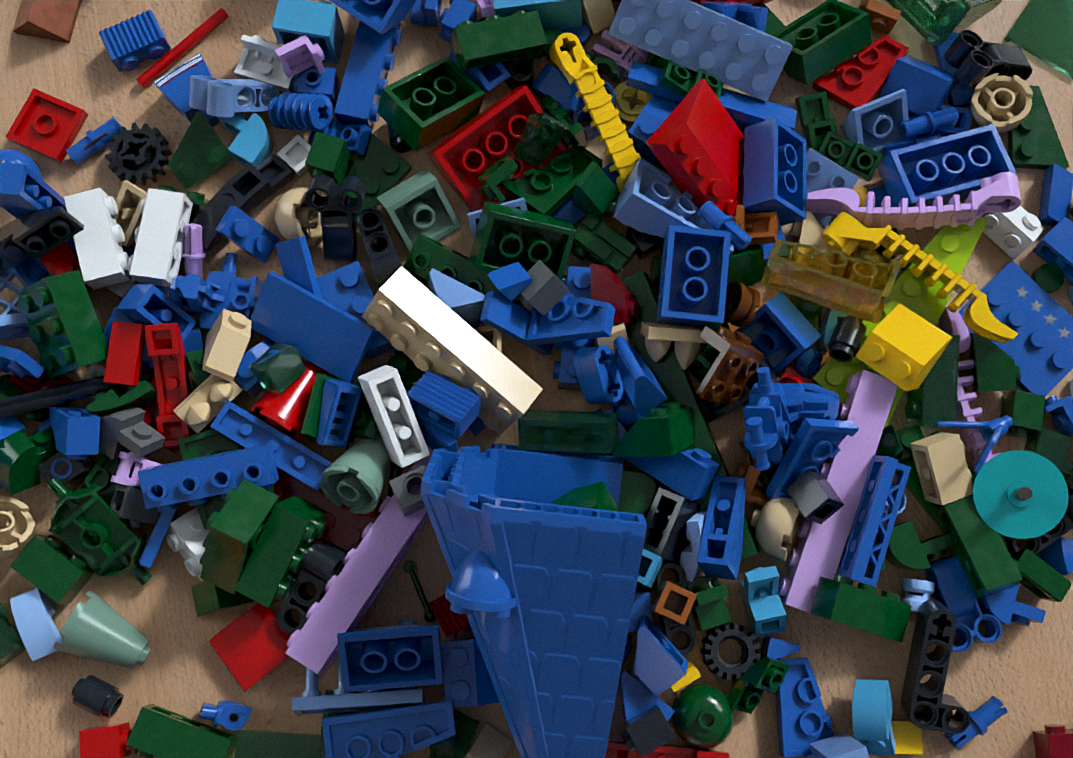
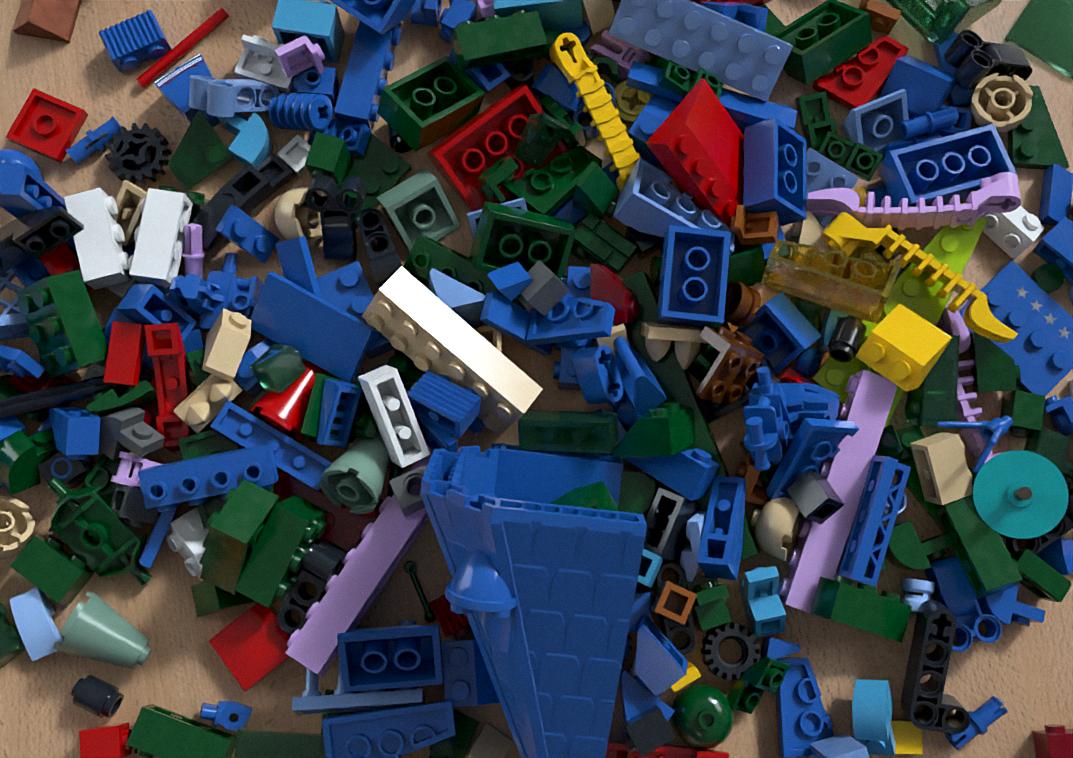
(722, 222): blue axle -> none

